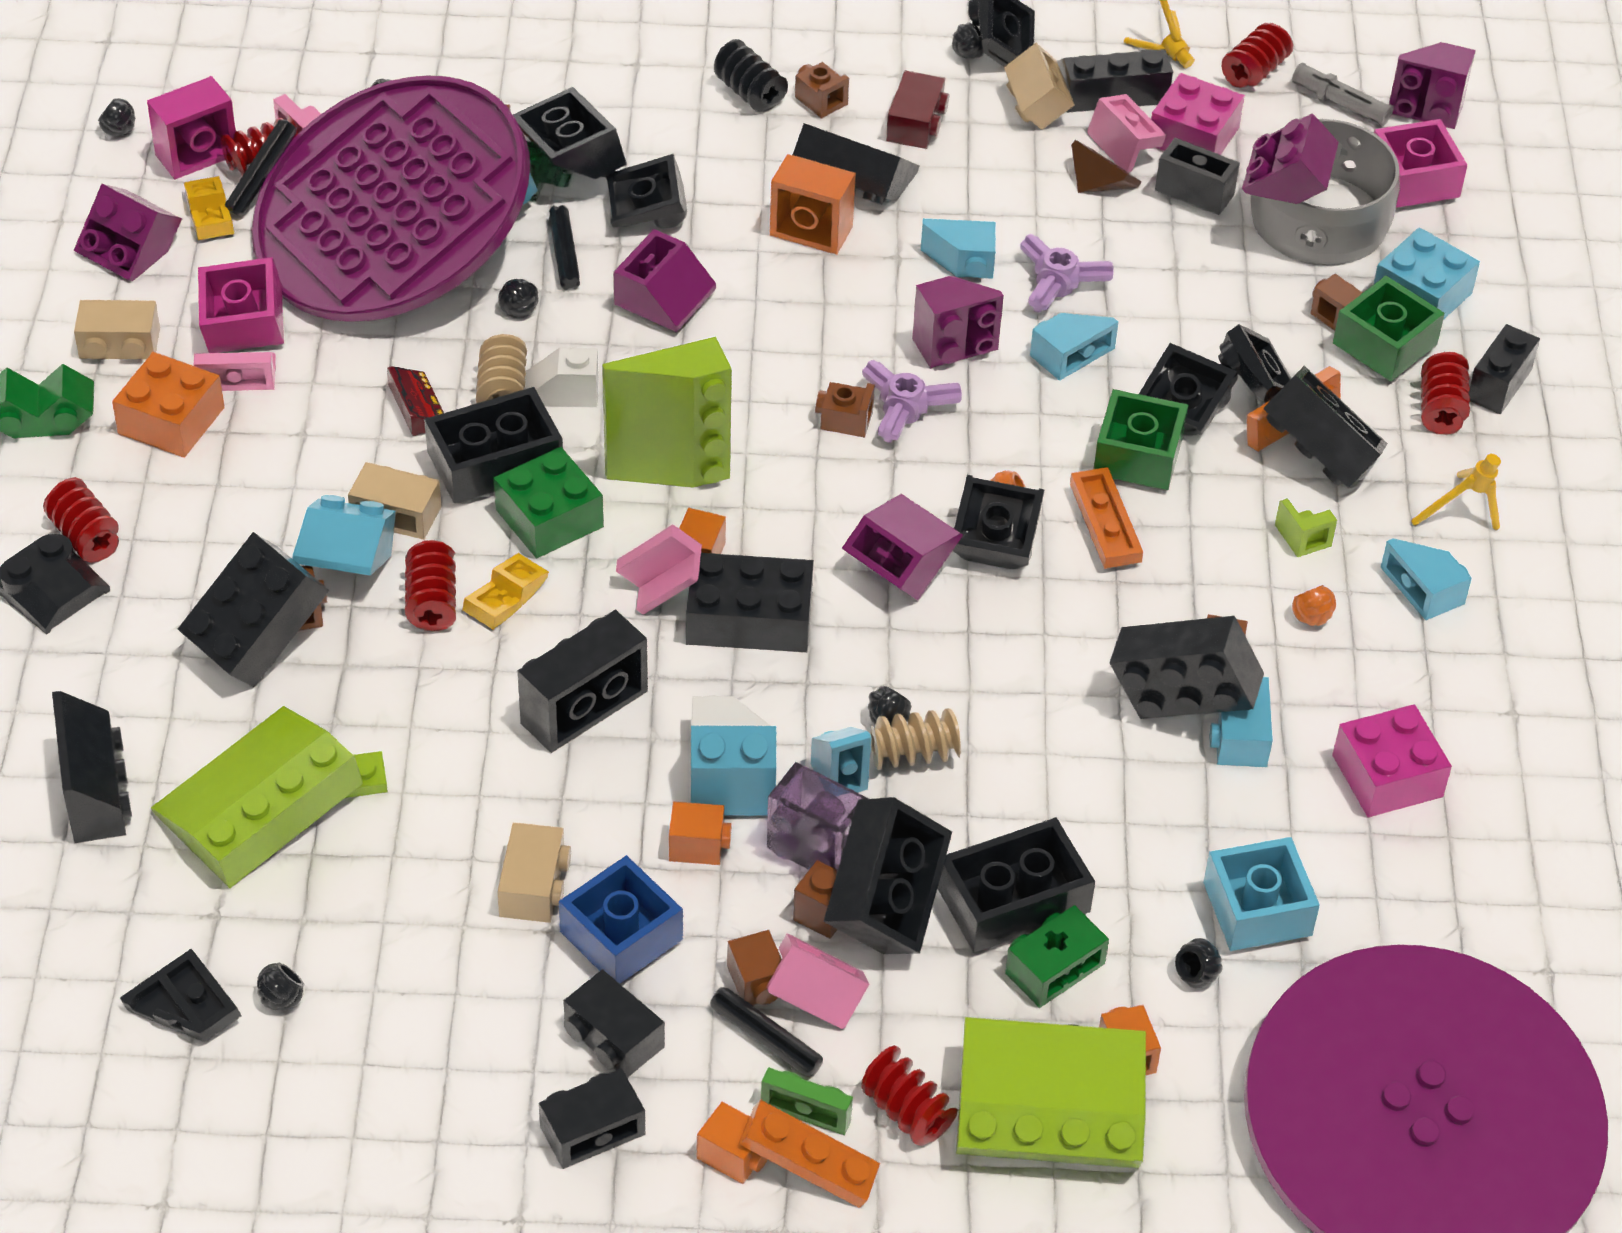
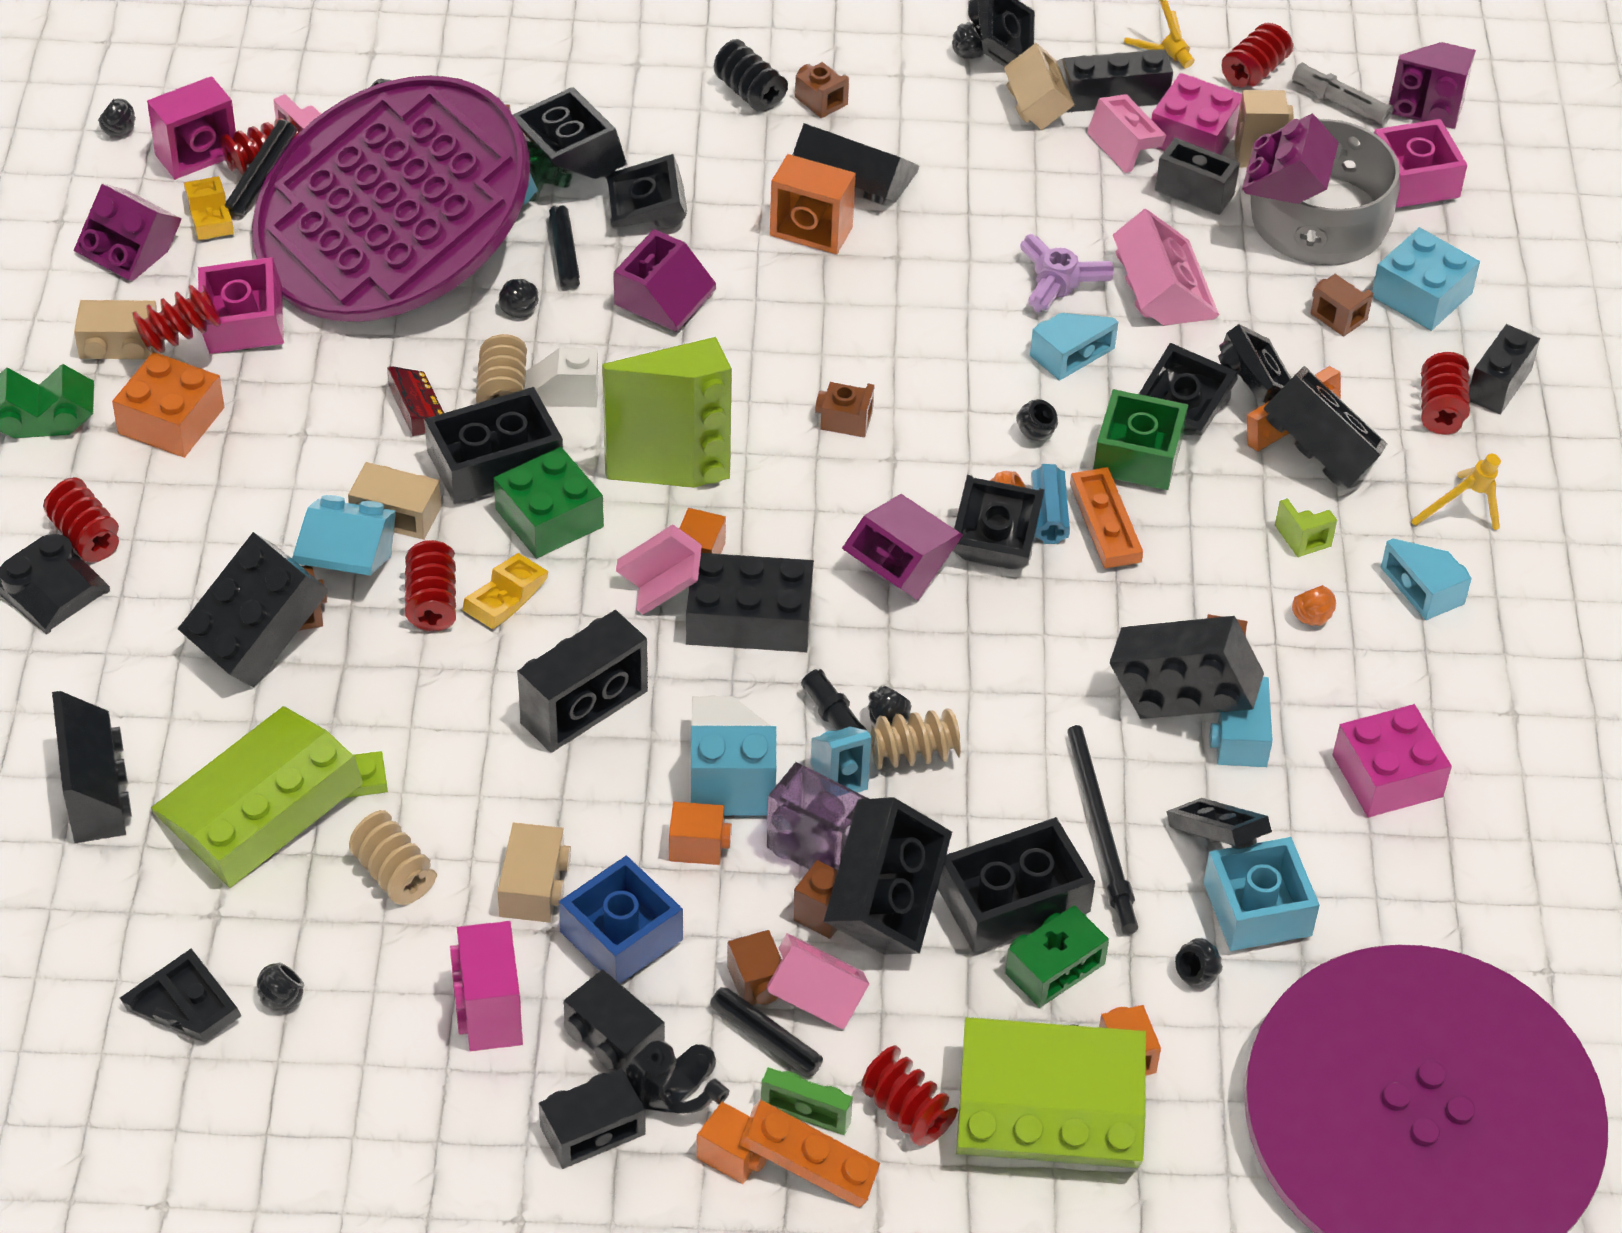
(176, 319): none -> red piece
(240, 370): bright pink panel -> none
(392, 858): none -> tan piece
(487, 986): none -> dark pink brick
(659, 1072): none -> black helmet
(831, 704): none -> black pin
(906, 397): lavender bush -> none
(917, 110): dark red brick -> none
(956, 320): magenta slope -> none
(961, 246): medium azure slope -> none
(1037, 419): none -> black piece
(1054, 515): none -> dark azure axle
(1097, 172): reddish brown slope -> none
(1119, 890): none -> black bar
(1163, 271): none -> bright pink slope
(1219, 822): none -> black plate
(1259, 114): none -> tan brick
(1388, 328): green brick -> none

